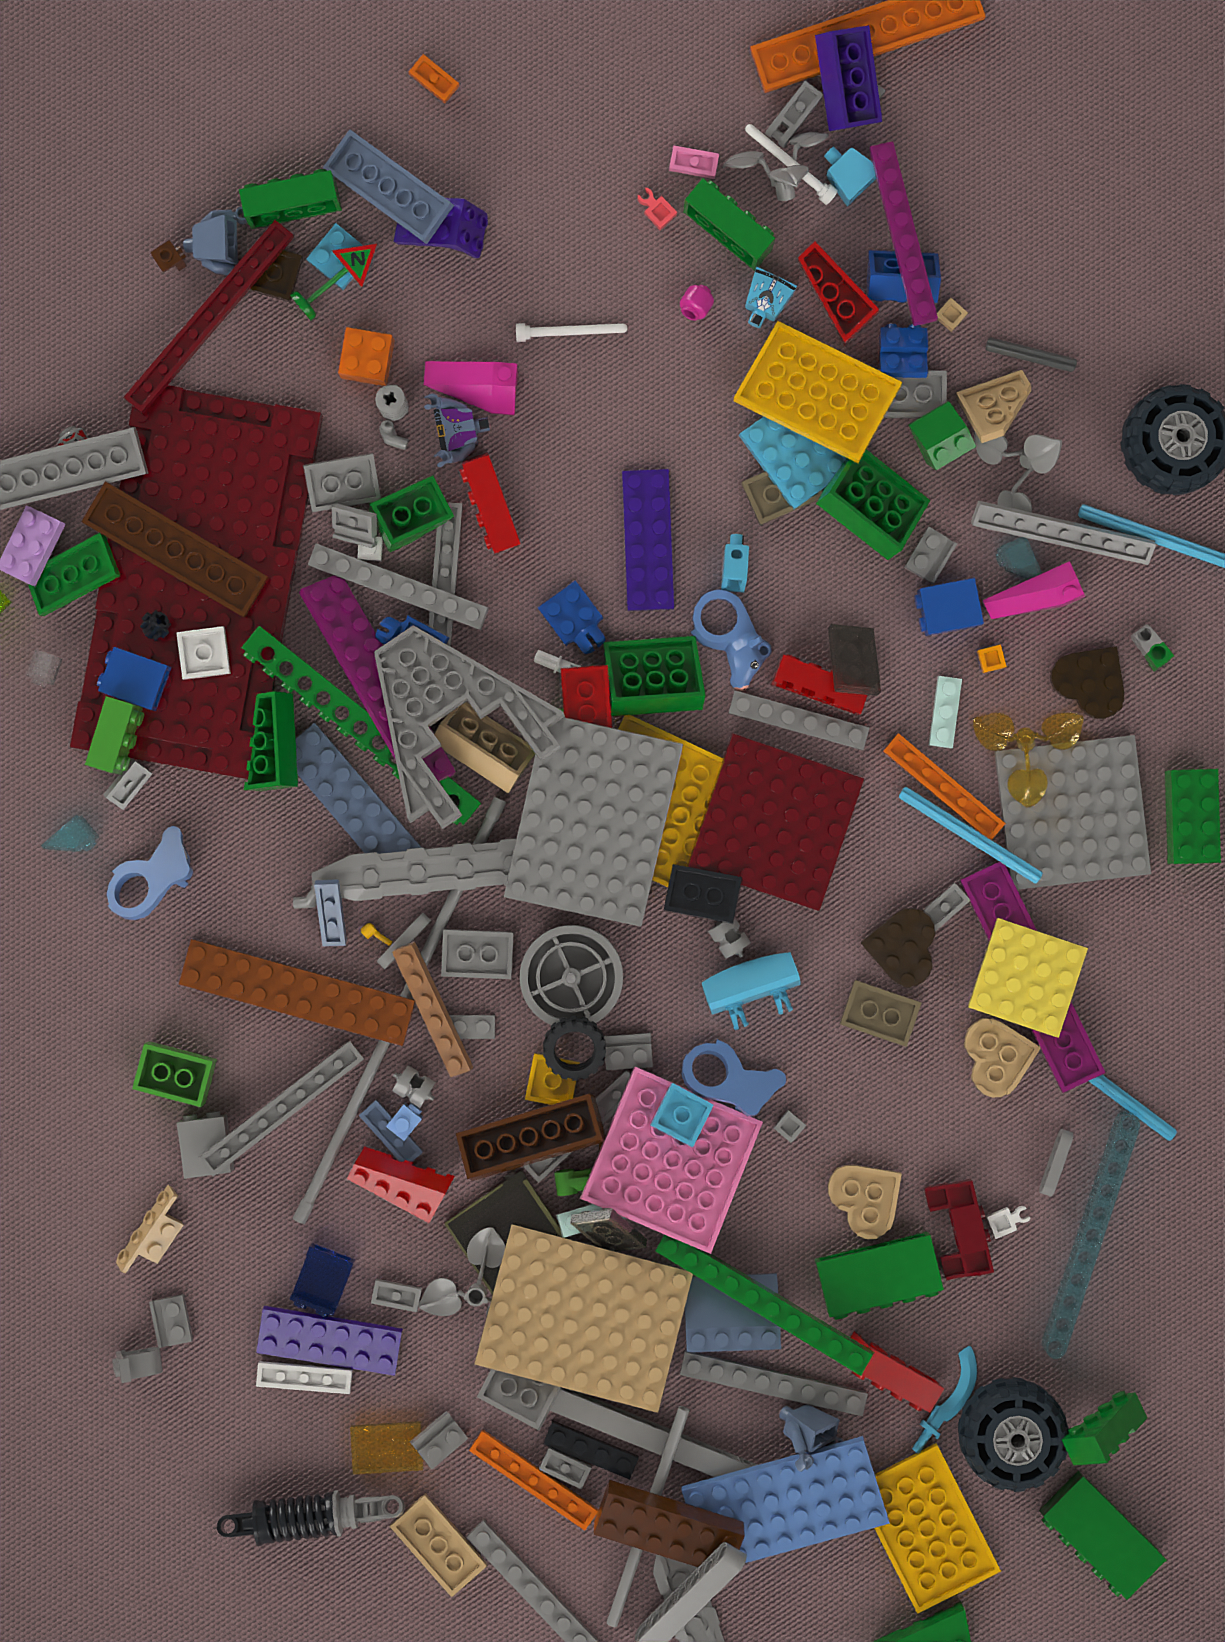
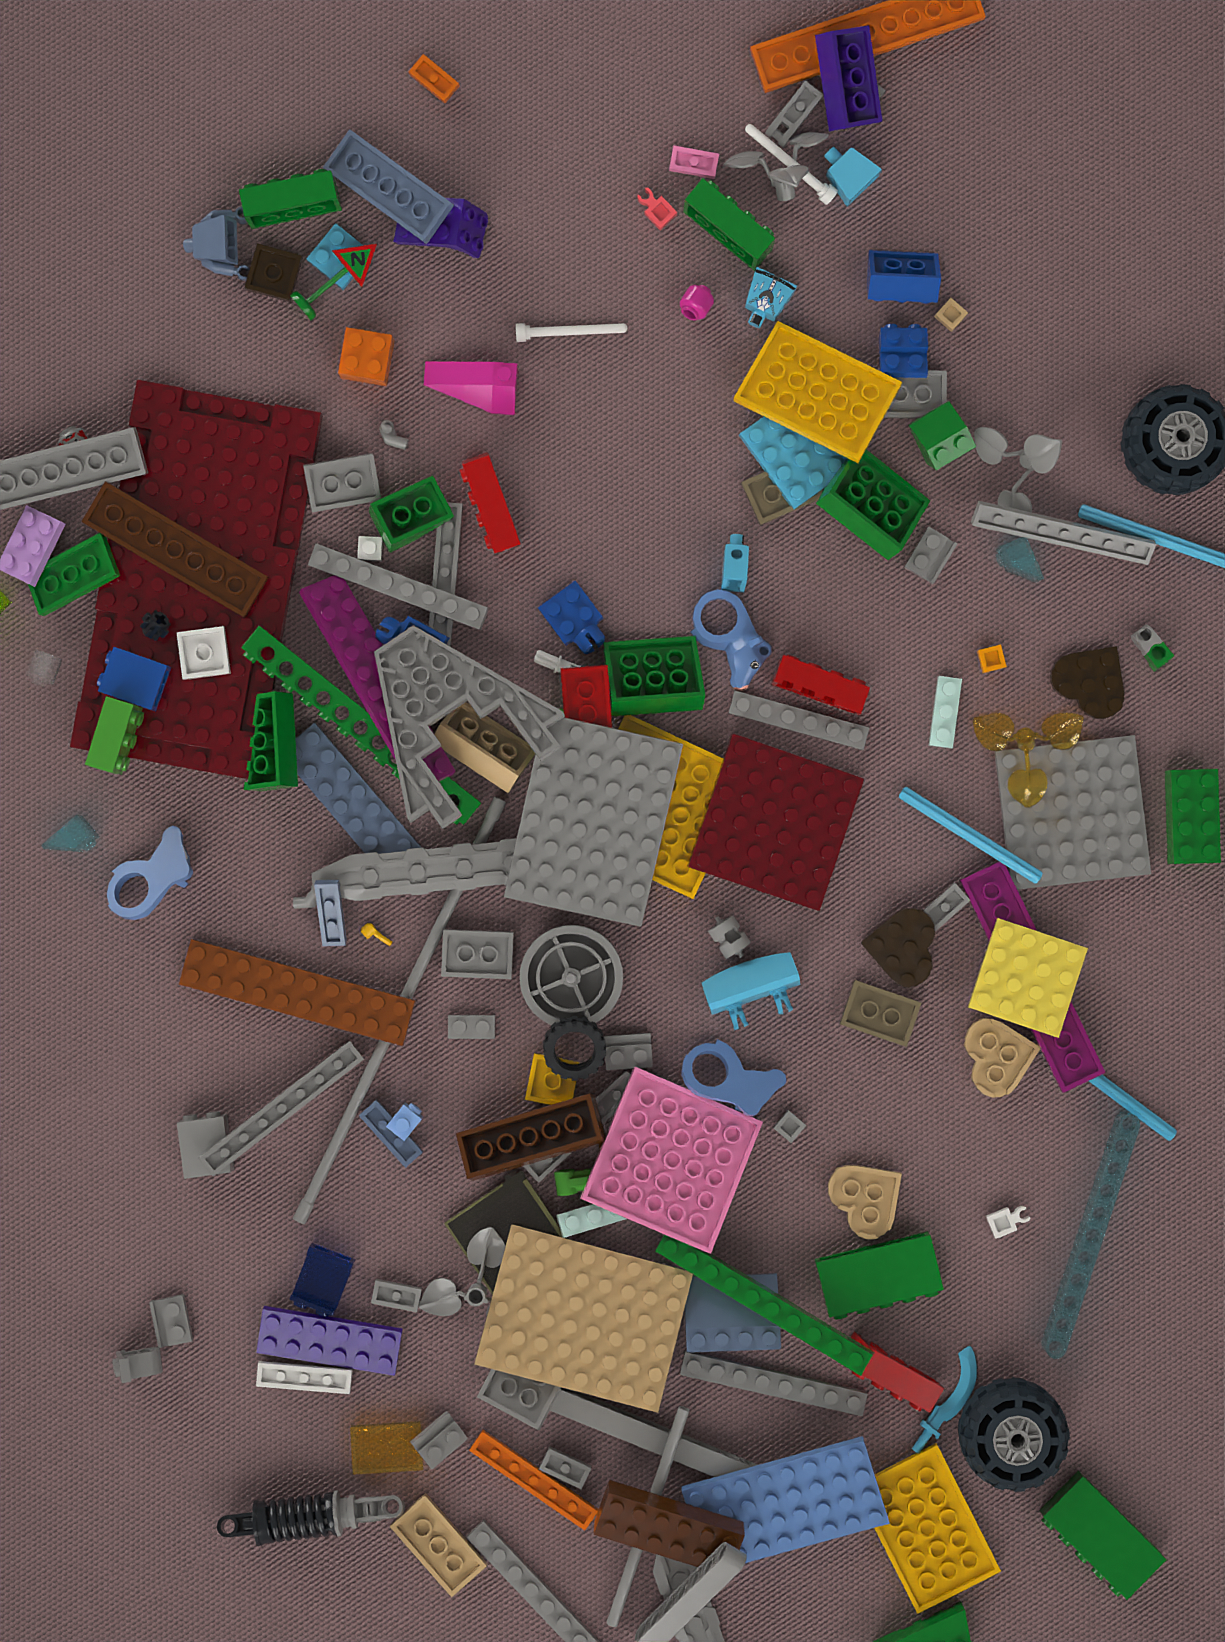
(127, 784): light grey plate -> none
(154, 1233): tan bracket -> none
(169, 256): reddish brown bracket -> none
(174, 1074): bright green brick -> none
(208, 317): dark red plate -> none
(354, 525): light grey plate -> none
(387, 395): light grey piece -> none
(400, 1182): red wedge -> none
(406, 938): light grey beam -> none
(413, 1086): light grey wheel -> none
(432, 1009): medium nougat plate -> none
(455, 428): sand blue torso -> none
(591, 1449): black plate -> none
(608, 1230): clear smoke plate -> none
(648, 540): dark purple plate -> none
(681, 1115): medium azure plate -> none
(703, 894): black plate -> none
(808, 1431): sand blue torso -> none
(840, 297): red wedge -> none
(854, 659): clear smoke plate -> none
(903, 233): magenta plate -> none
(943, 787): orange plate -> none
(949, 607): blue brick -> none
(967, 1225): dark red bracket -> none
(994, 404): tan plate -> none
(1031, 354): dark grey axle -> none
(1046, 591): dark pink wedge -> none
(1056, 1162): light grey beam -> none
(1104, 1430): green wedge -> none

